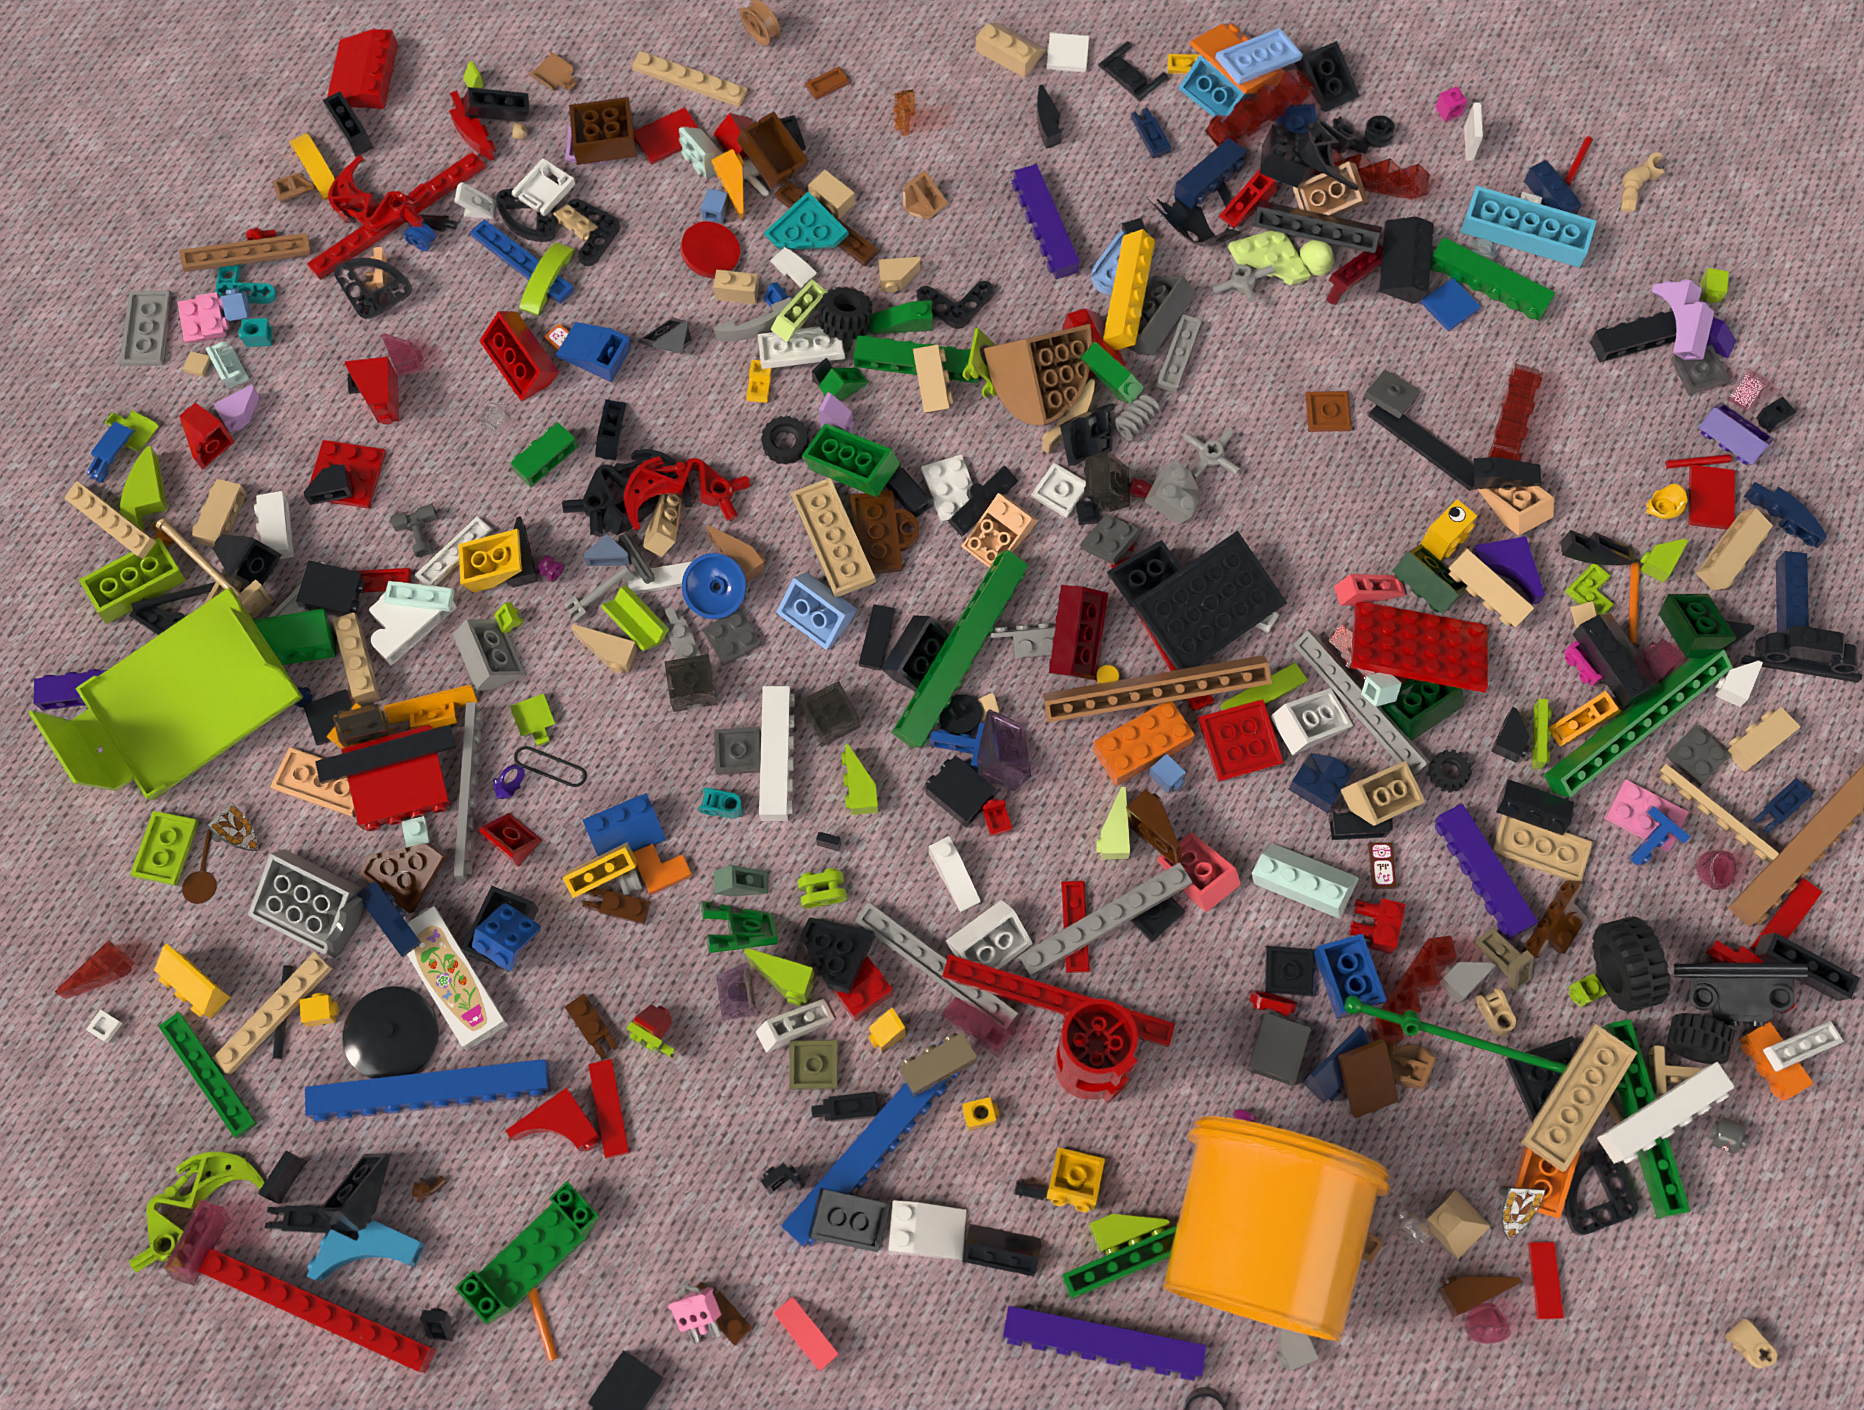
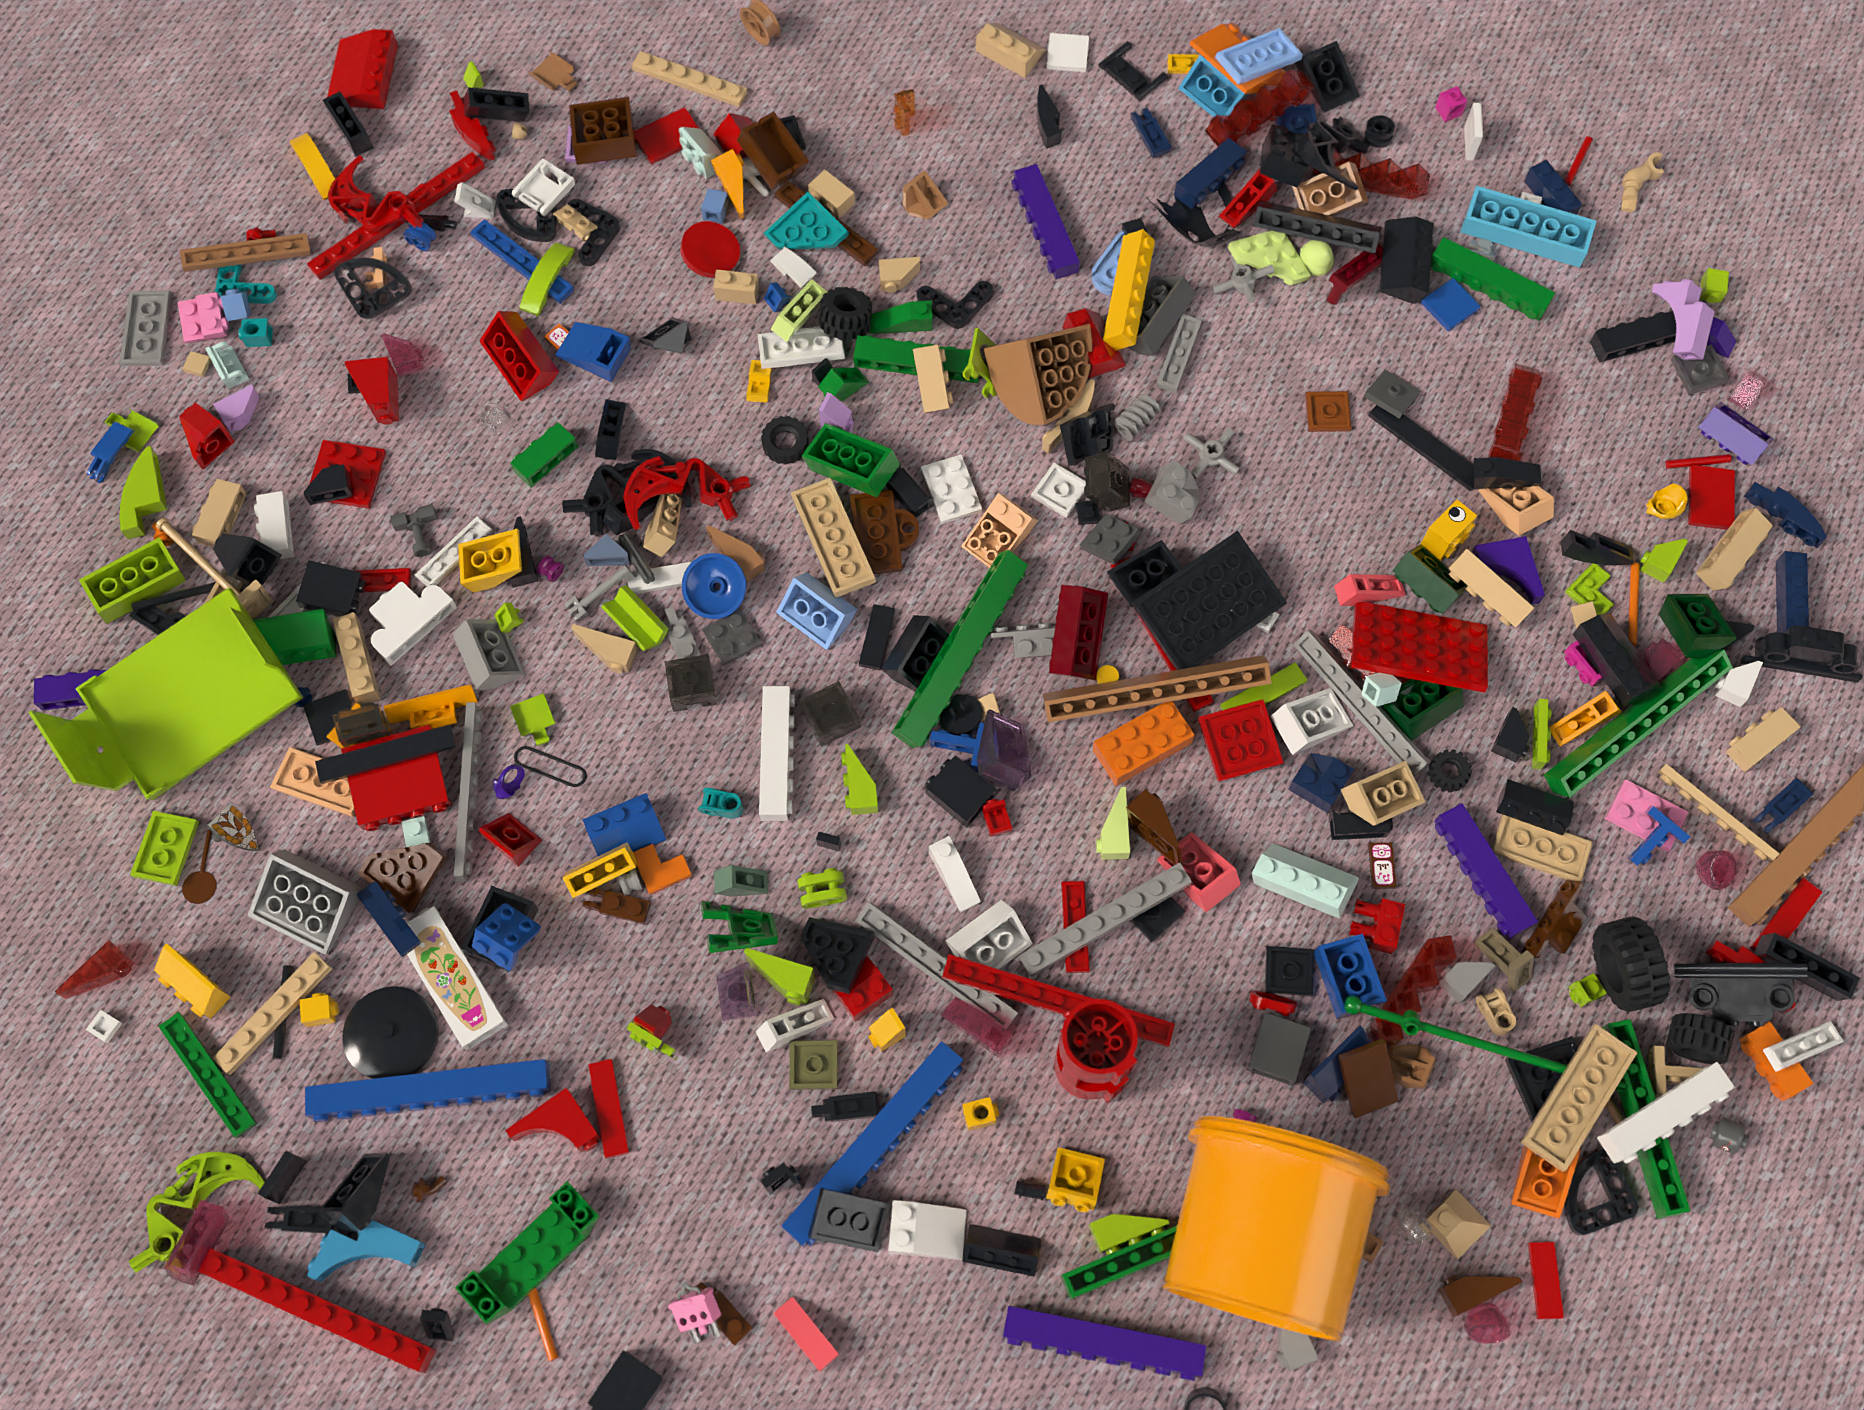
(110, 520): tan plate -> none
(291, 187): medium nougat slope -> none
(346, 926): dark grey tile -> none
(419, 596): light aqua tile -> none
(590, 1023): reddish brown hinge -> none
(729, 332): light grey slope -> none
(737, 750): flat silver plate -> none
(827, 83): dark orange tile -> none
(937, 1063): dark tan brick -> none
(980, 499): black hinge -> none
(1112, 373): green slope -> none
(1167, 774): medium blue brick -> none
(1518, 1208): shield -> none
(1698, 755): dark grey plate -> none
(1750, 1343): tan piece -> none
(1775, 415): black brick -> none

